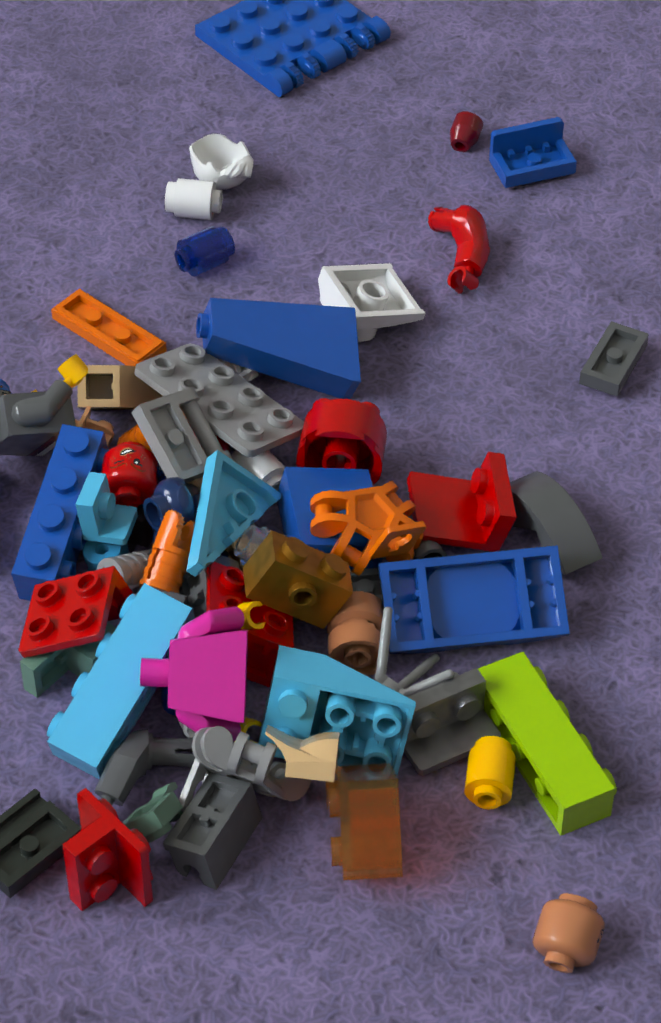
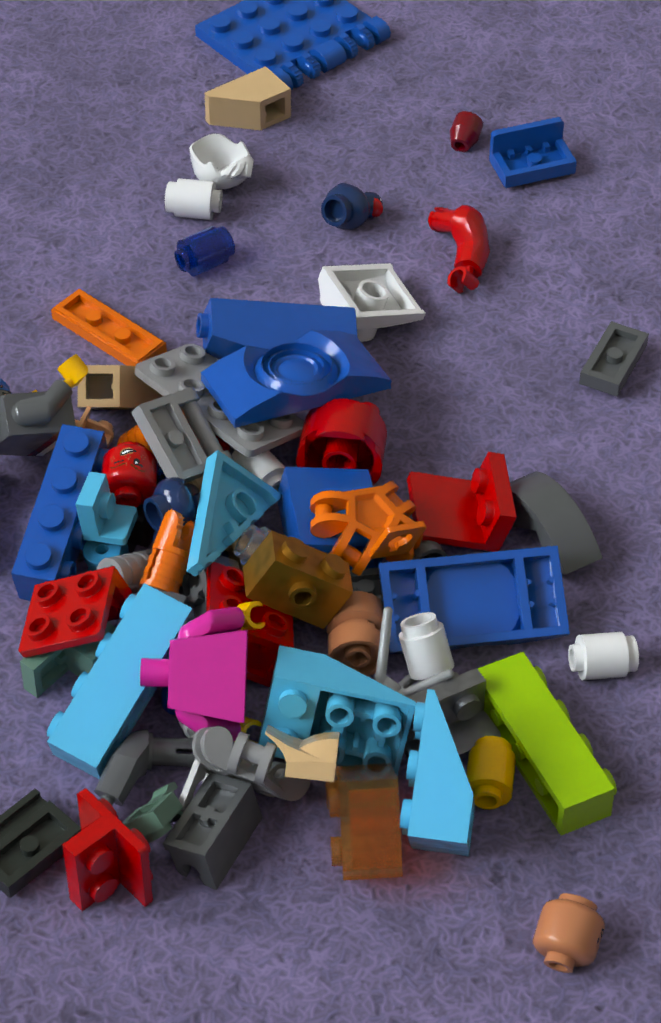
(249, 101): none -> tan slope
(293, 376): none -> blue slope
(350, 207): none -> dark blue animal
(425, 646): none -> white brick
(442, 800): none -> medium azure slope
(603, 655): none -> white brick

